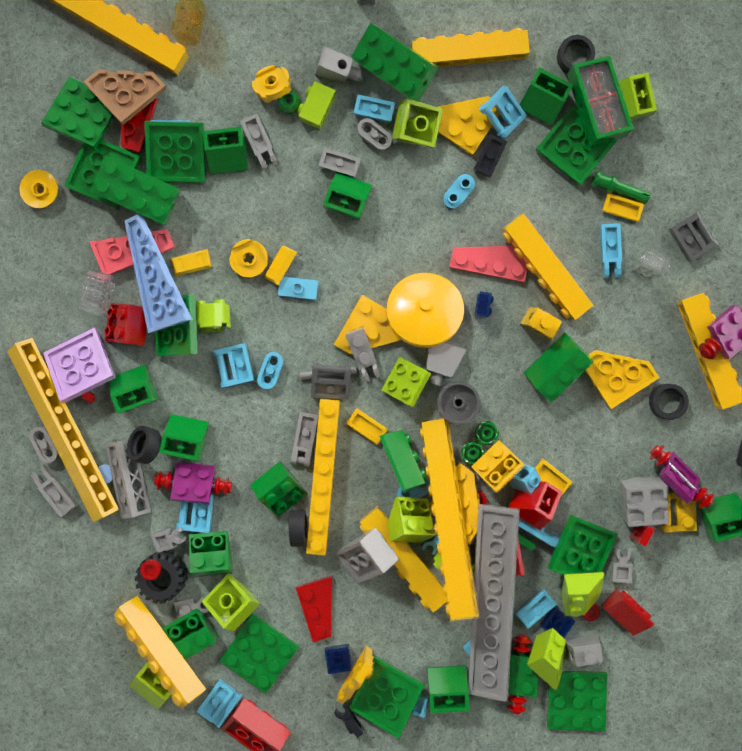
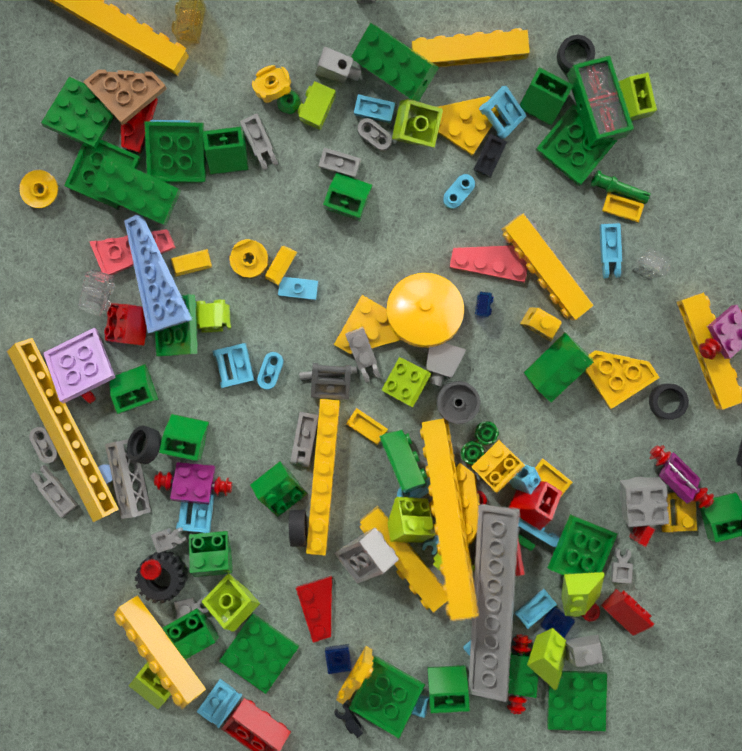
(689, 239): dark grey plate -> none

